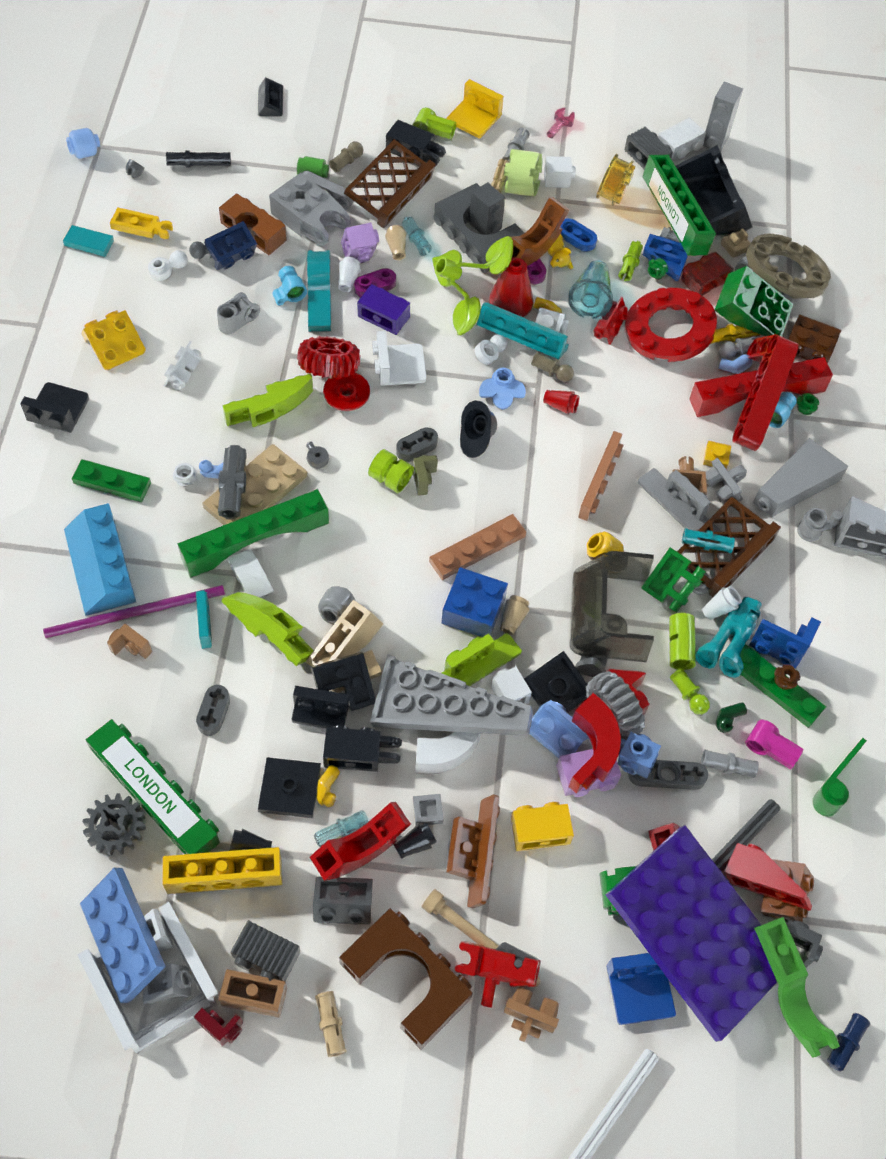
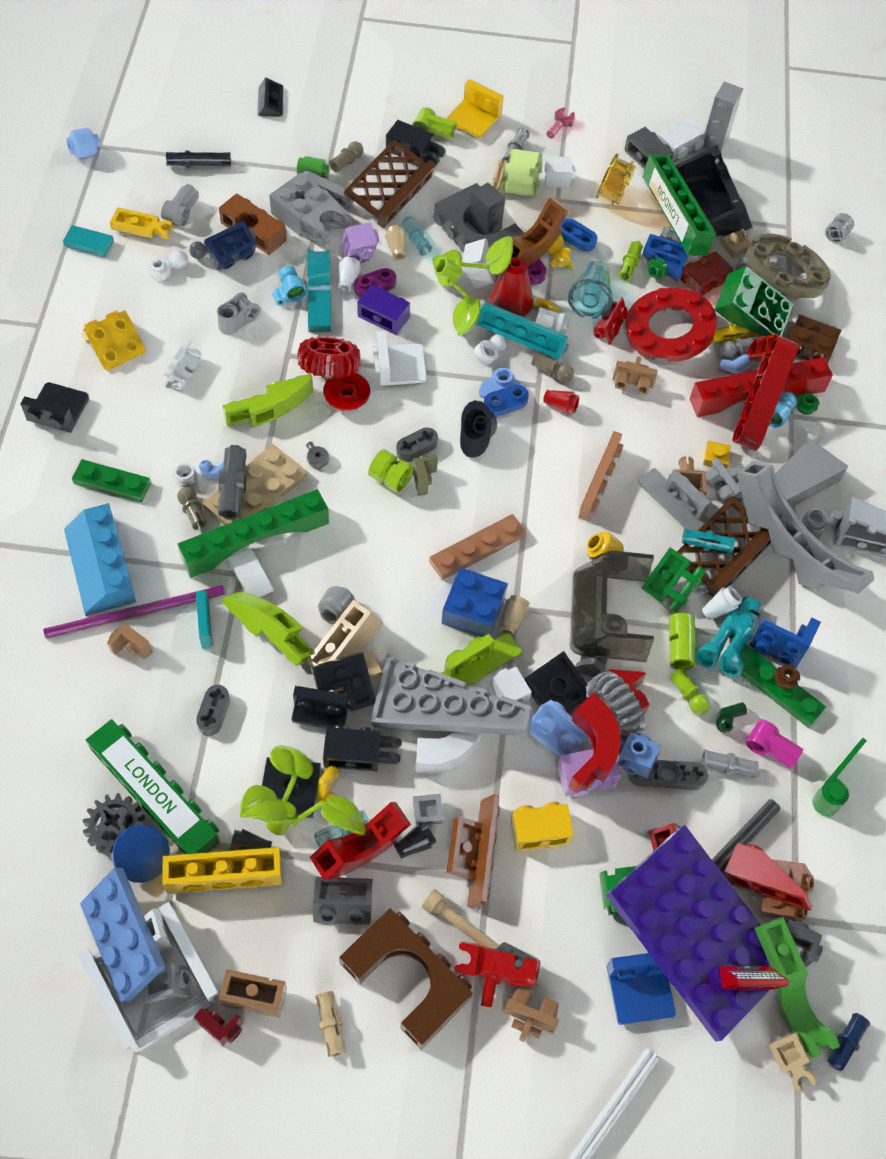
(134, 168): dark grey hinge -> none
(140, 852): none -> blue tile
(179, 208): none -> light grey piece
(192, 507): none -> dark tan pin
(262, 802): none -> lime plant
(264, 952): dark grey brick -> none
(475, 253): none -> white slope
(507, 400): none -> blue plate
(634, 374): none -> medium nougat hips
(751, 978): none -> red slope
(789, 536): none -> light grey arch
(792, 1057): none -> tan plate
(839, 228): none -> light grey wheel

